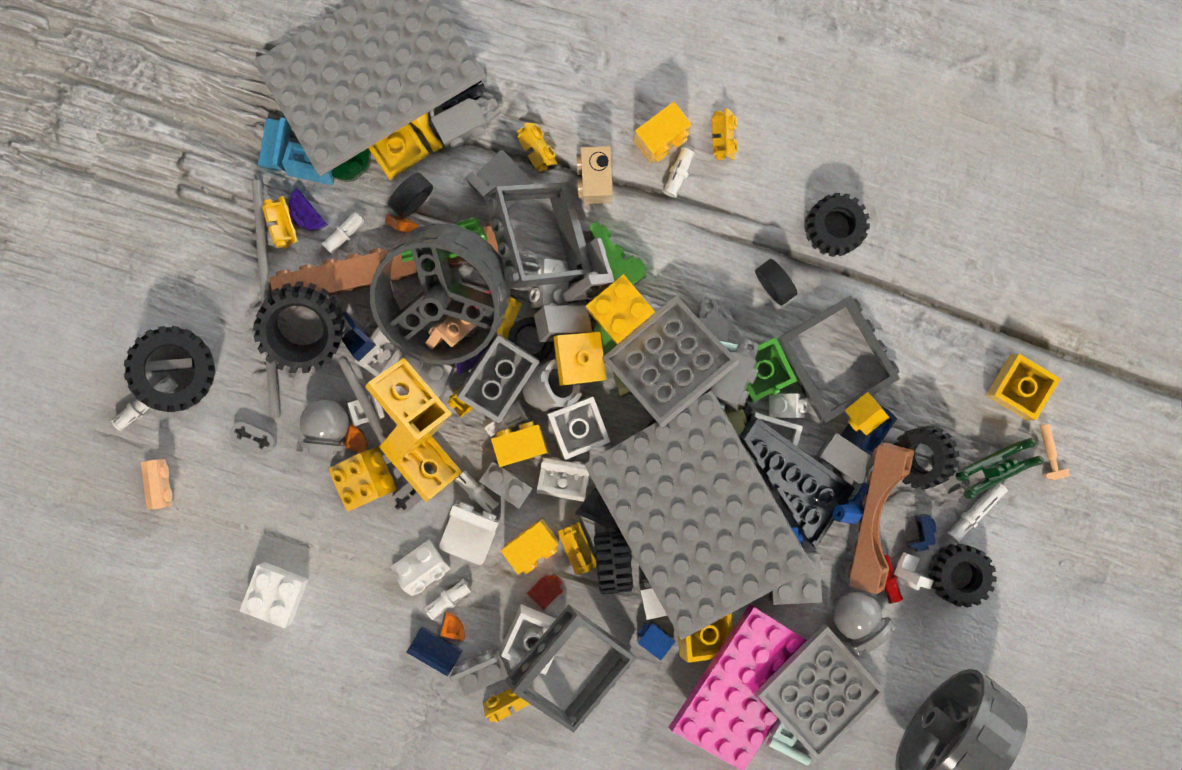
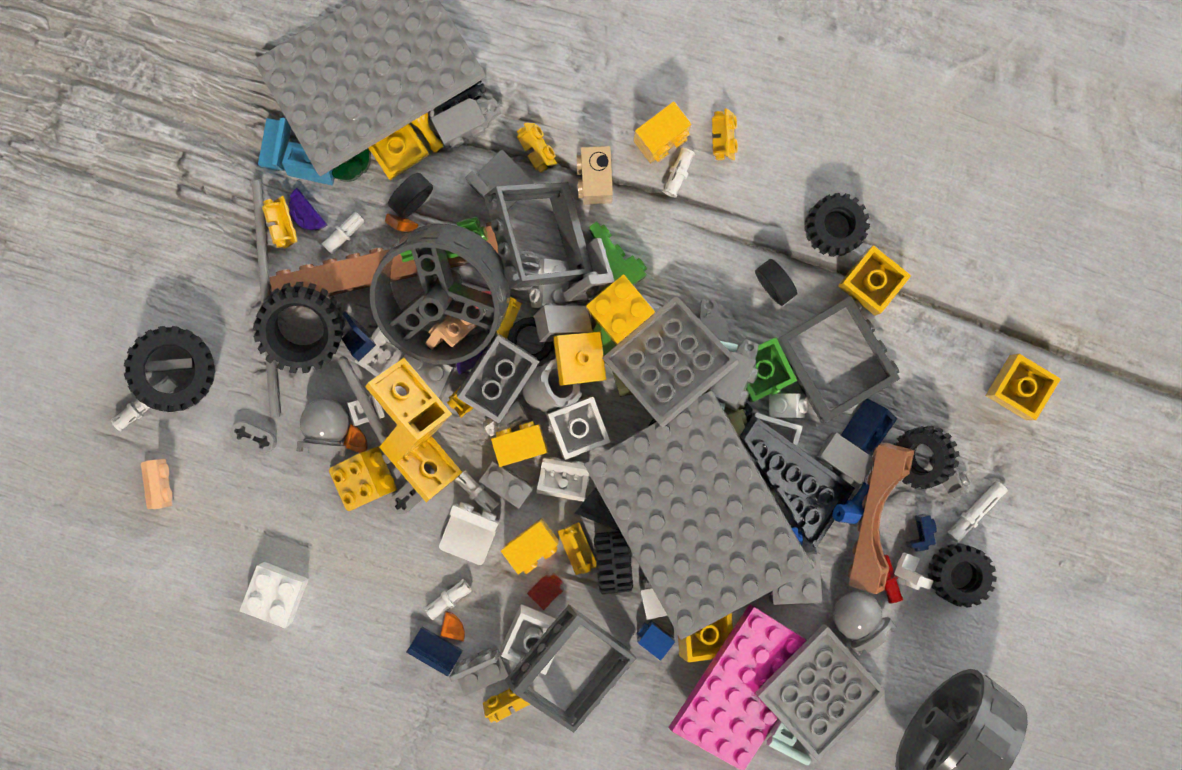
(419, 568): white bracket -> none
(866, 414): yellow brick -> none
(874, 280): none -> yellow brick
(997, 469): dark green piece -> none
(1051, 454): light nougat piece -> none

